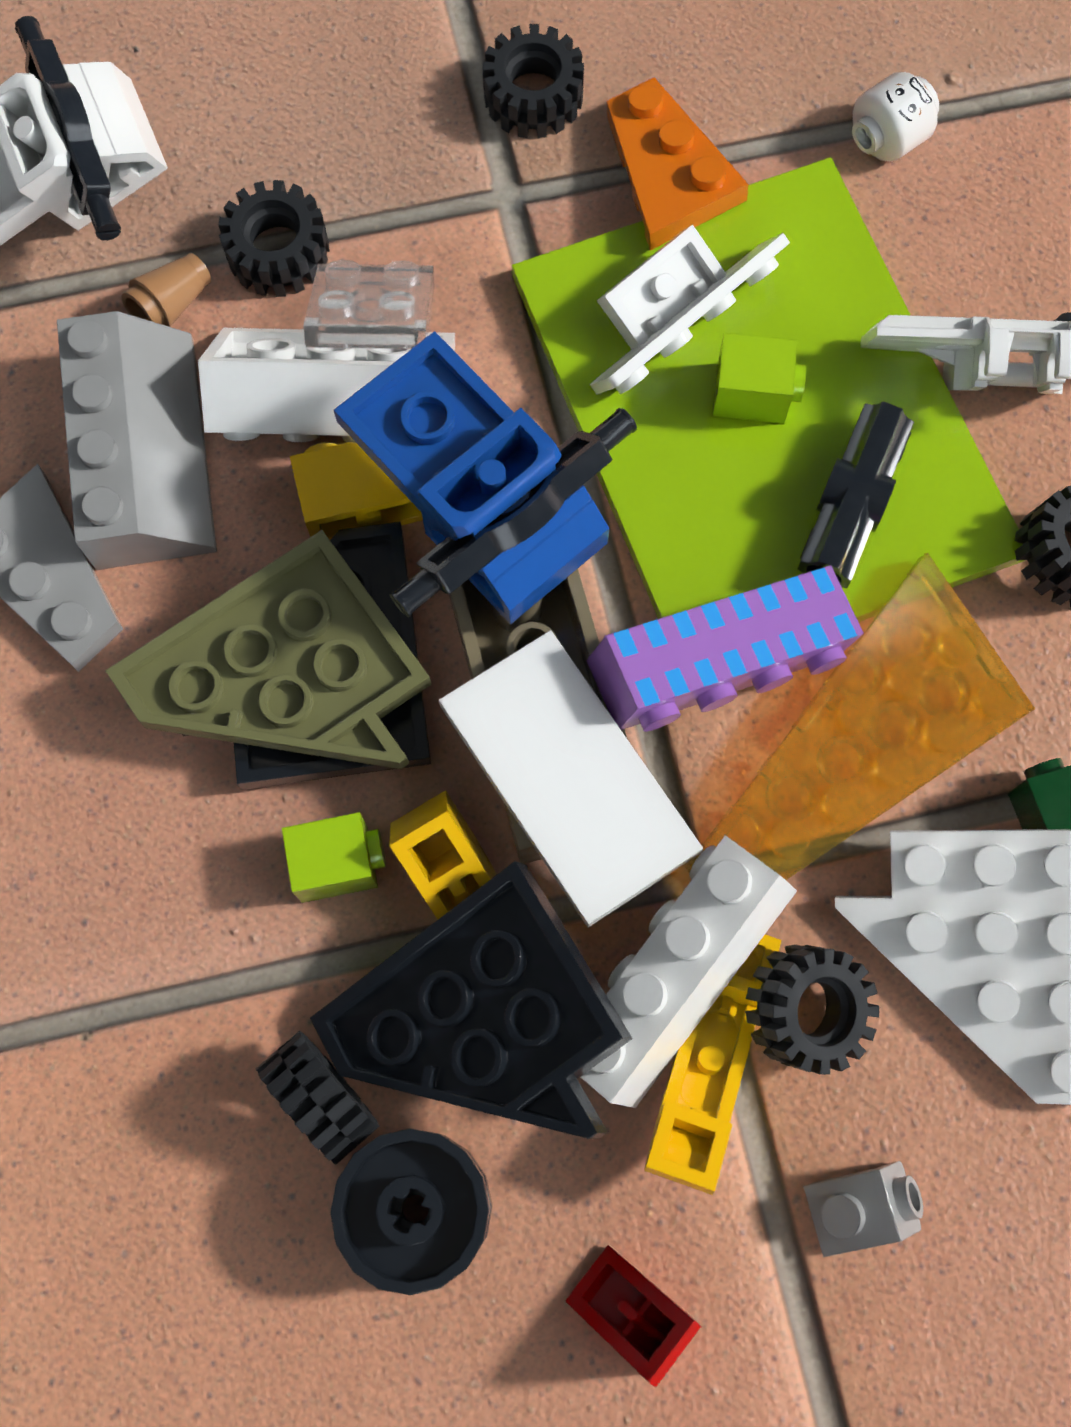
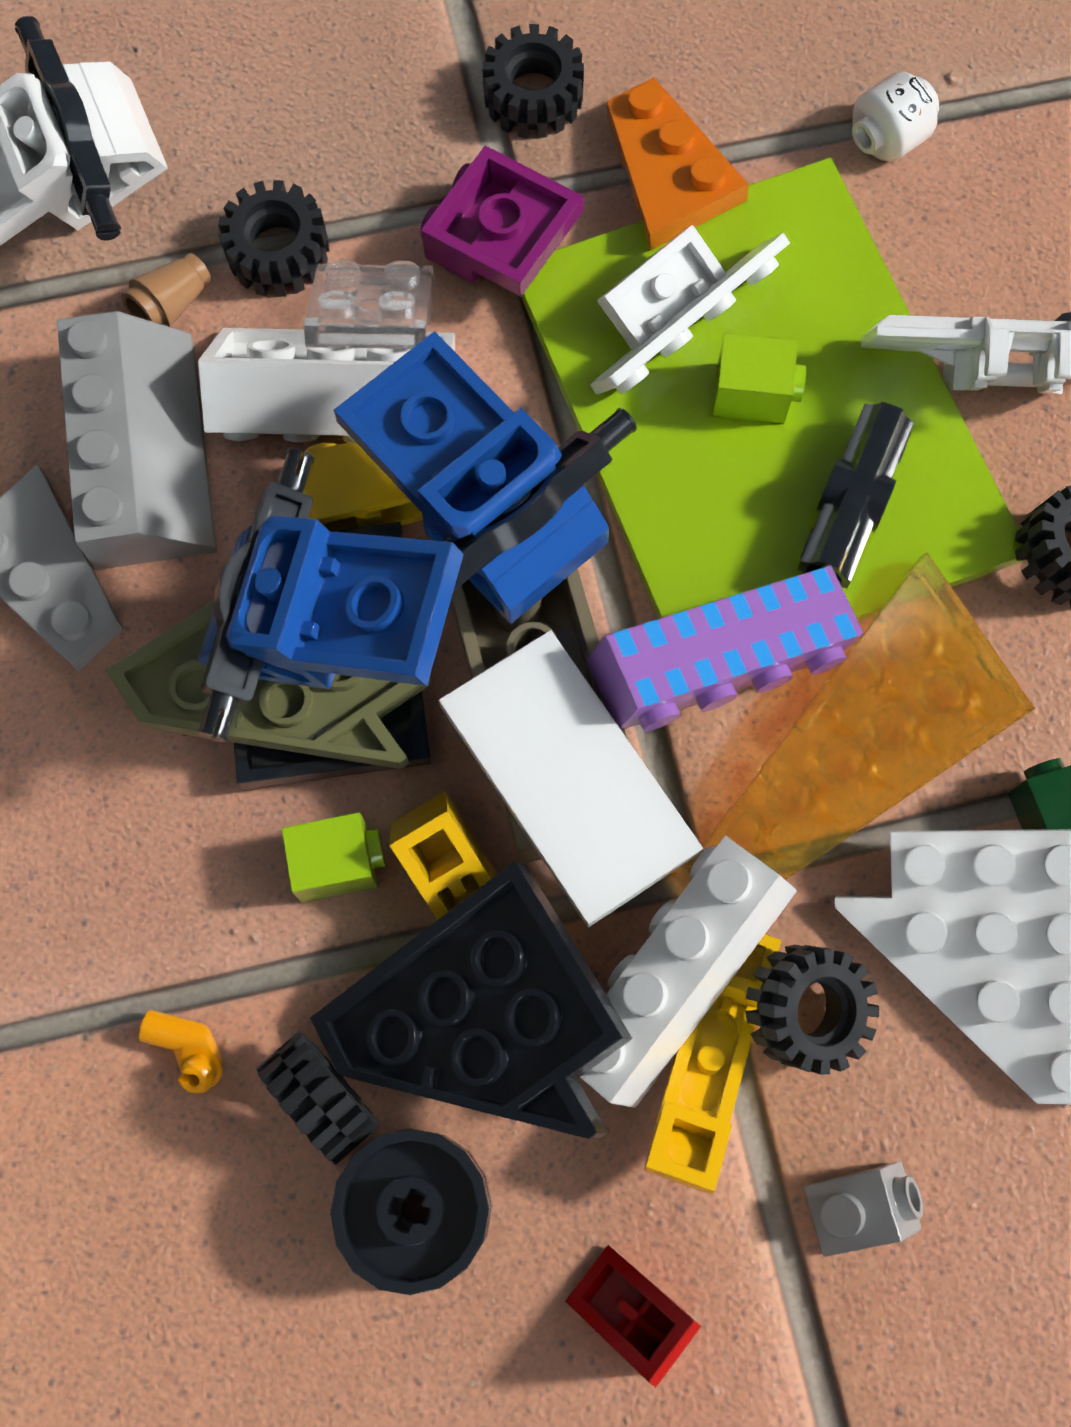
(192, 1045): none -> light orange arm
(320, 603): none -> blue piece
(499, 222): none -> magenta plate

